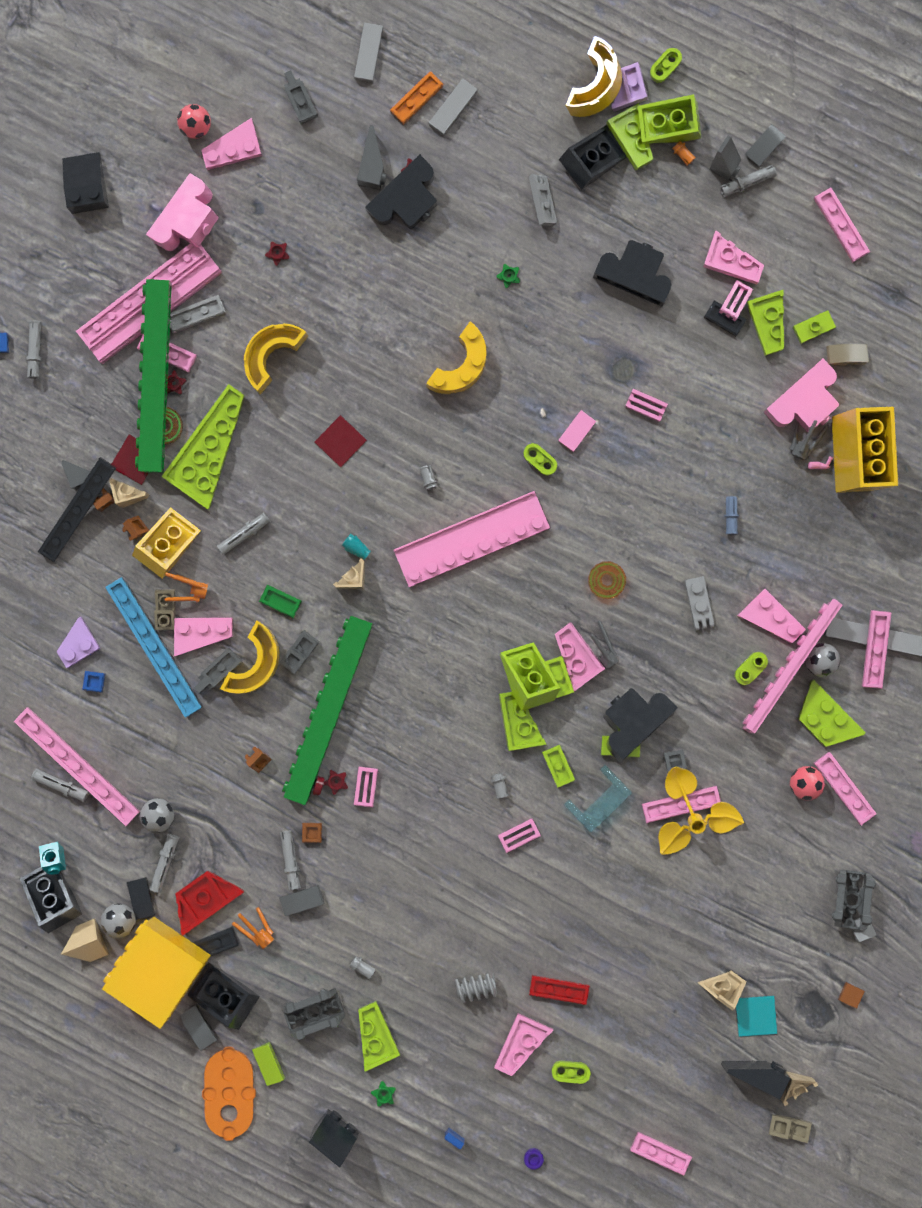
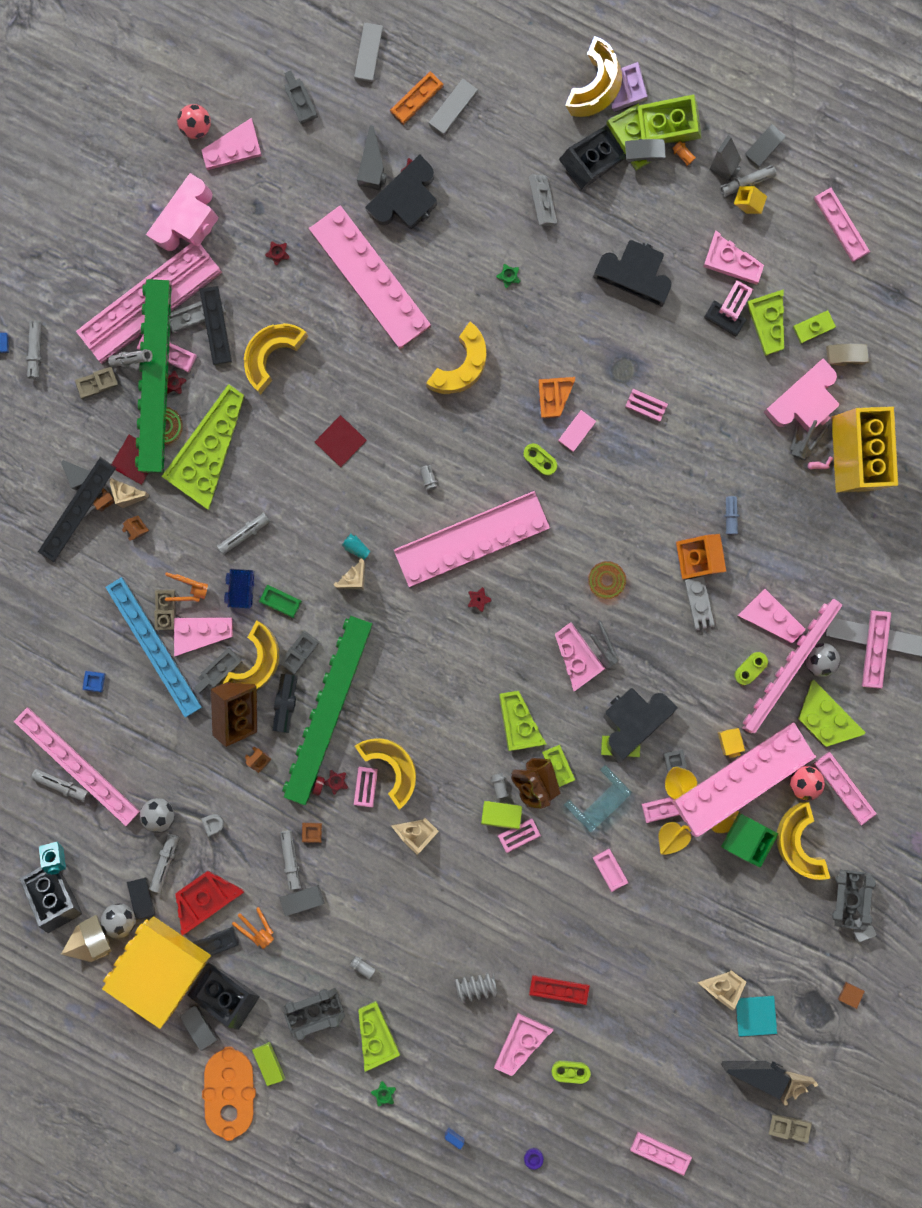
(77, 644): lavender wing -> none
(84, 183): black slope -> none
(95, 937): none -> dark tan slope
(96, 383): none -> dark tan slope
(126, 359): none -> light grey pin
(165, 542): yellow slope -> none
(213, 824): none -> light grey tile
(215, 325): none -> black tile
(233, 712): none -> reddish brown slope
(240, 589): none -> clear blue brick
(285, 703): none -> black piece
(333, 1137): black slope -> none
(370, 277): none -> bright pink plate
(400, 760): none -> yellow brick
(416, 833): none -> tan slope
(479, 594): none -> dark red plate
(501, 815): none -> lime slope
(529, 676): lime slope -> none
(536, 783): none -> reddish brown piece
(553, 395): none -> orange wing
(561, 675): lime plate -> none
(610, 870): none -> bright pink tile
(645, 149): none -> dark grey slope
(665, 66): lime plate -> none
(701, 556): none -> orange slope
(731, 742): none -> yellow brick
(744, 779): none -> bright pink plate
(749, 840): none -> green slope
(750, 200): none -> yellow brick
(790, 847): none -> yellow brick

